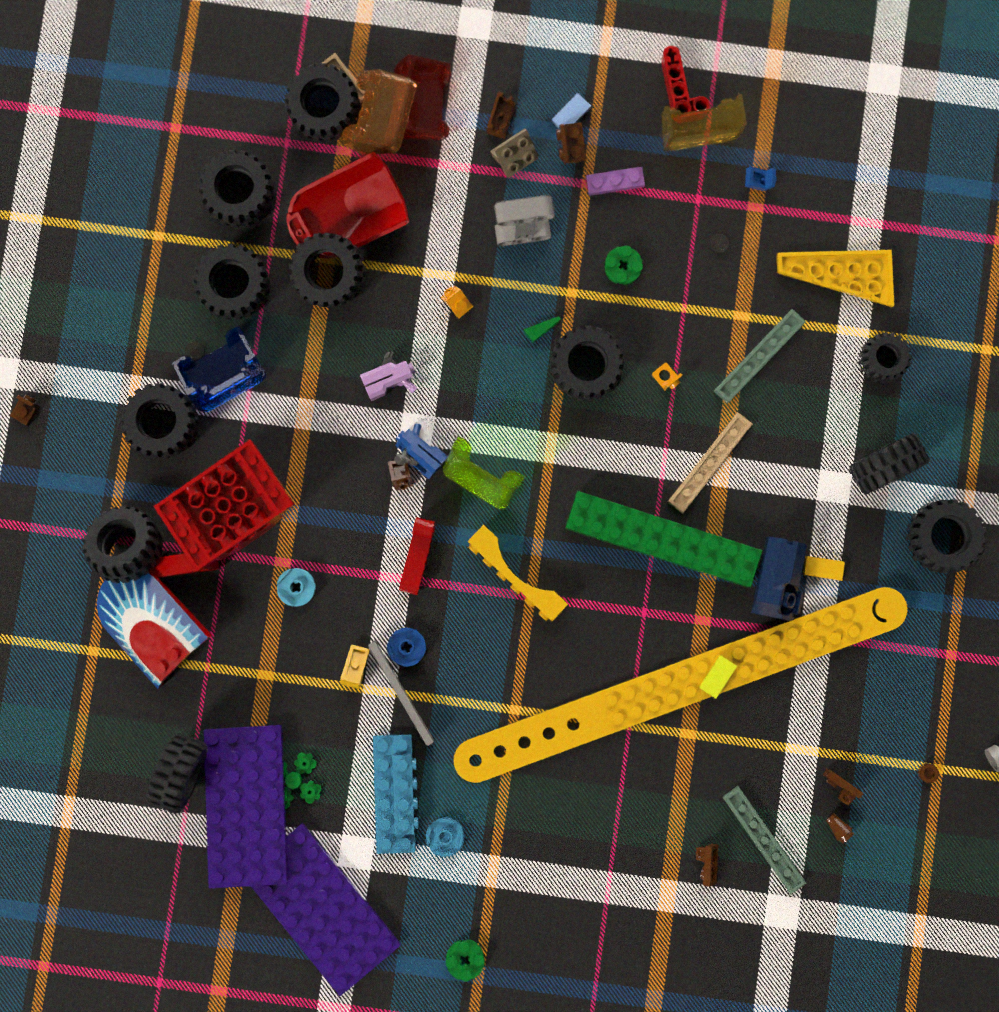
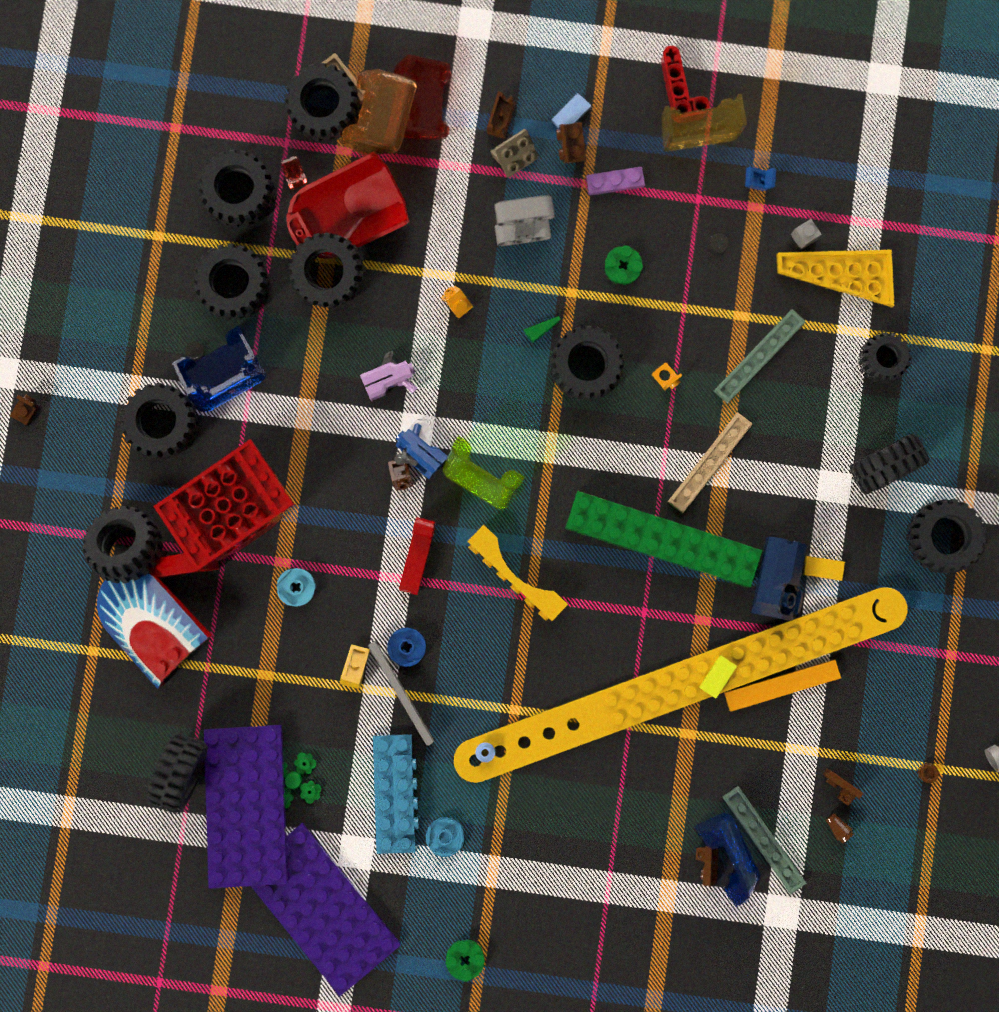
(293, 172): none -> clear red bracket
(489, 747): none -> light blue plate
(723, 831): none -> clear blue windscreen
(782, 685): none -> light orange tile
(805, 234): none -> light grey brick

